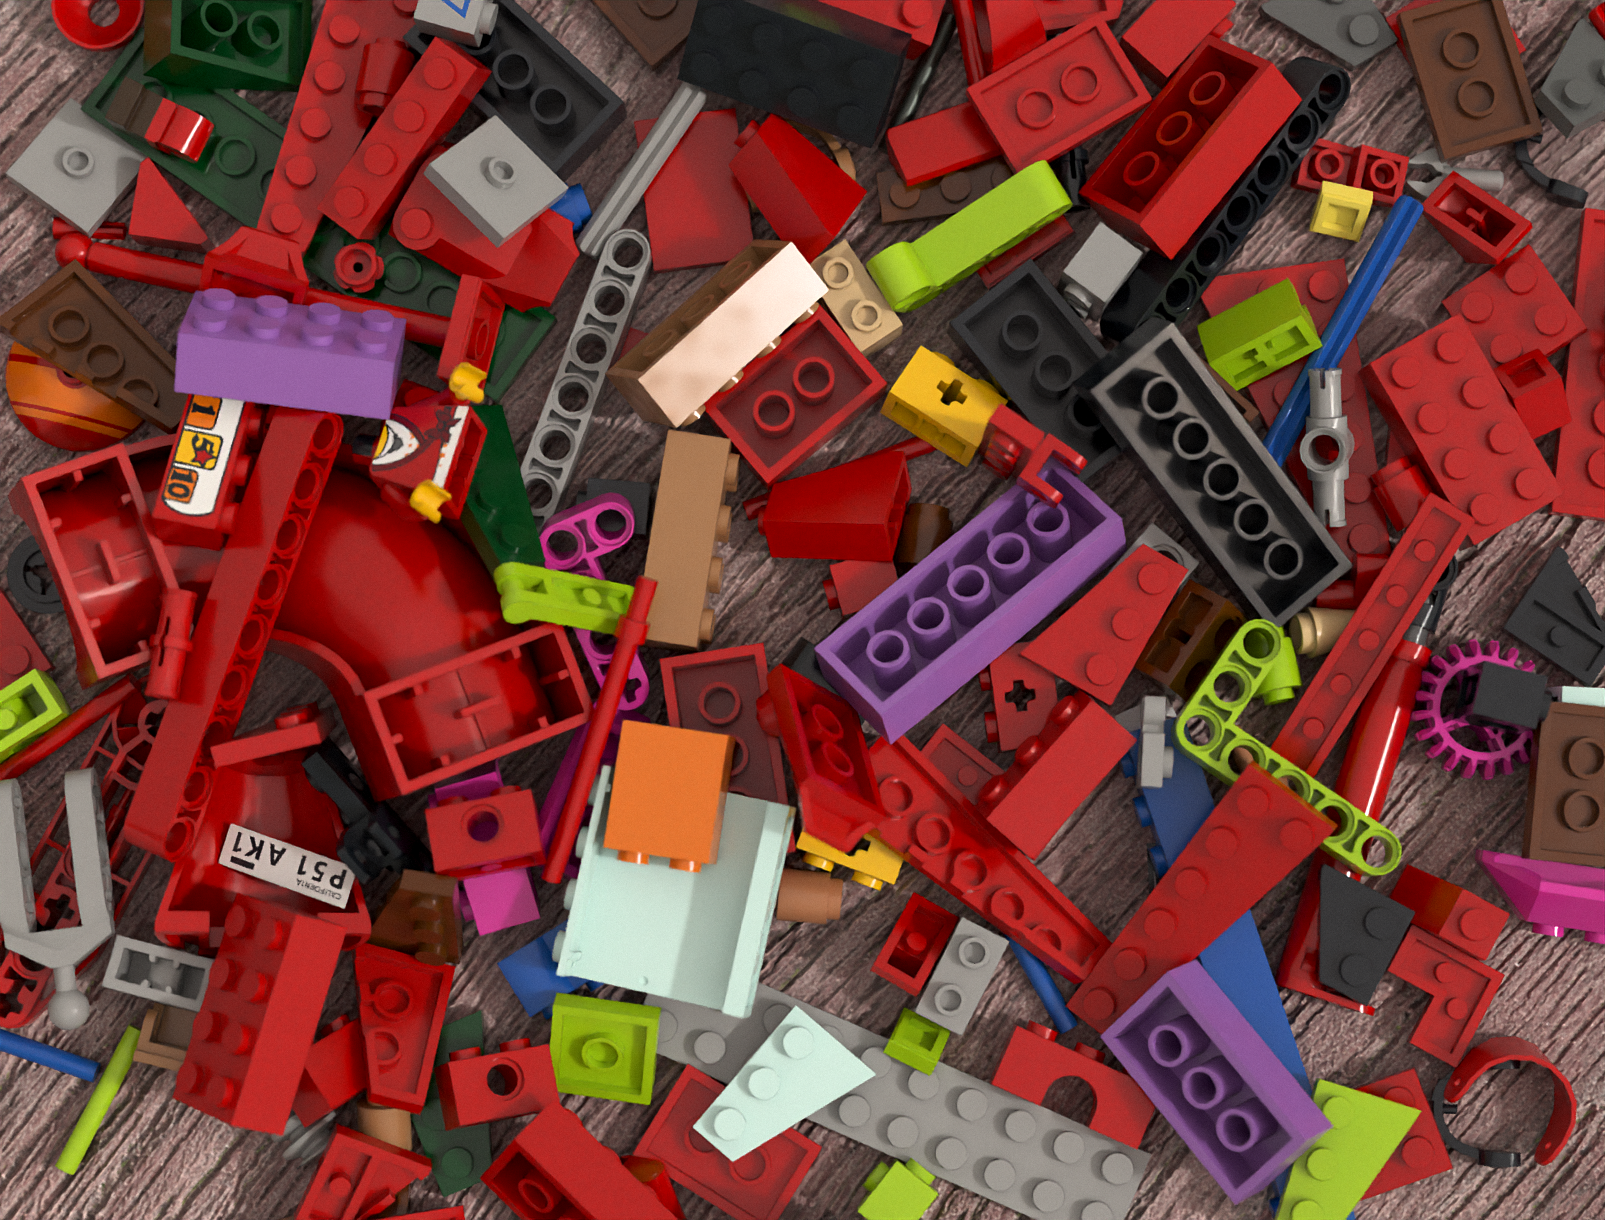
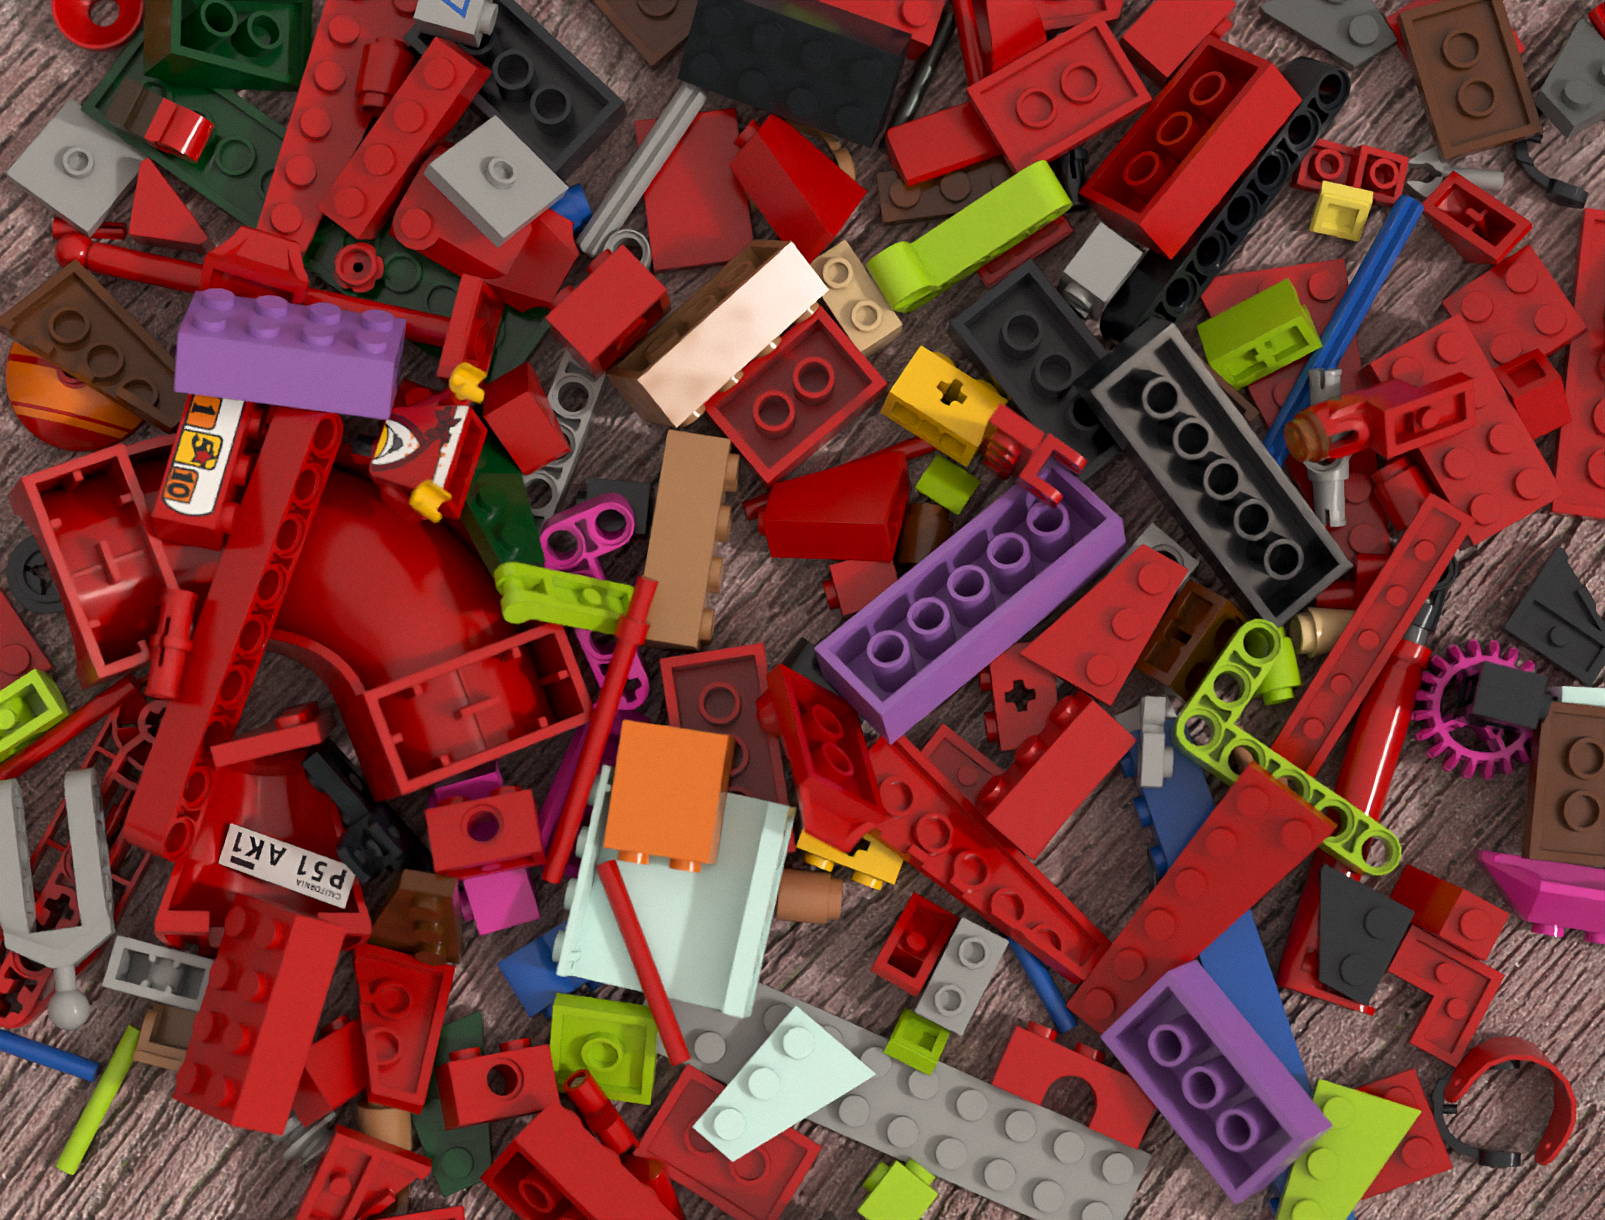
(524, 419): none -> red slope
(599, 1111): none -> red piece
(607, 310): none -> red brick
(643, 962): none -> red bar
(948, 484): none -> lime tile
(1382, 417): none -> red plate

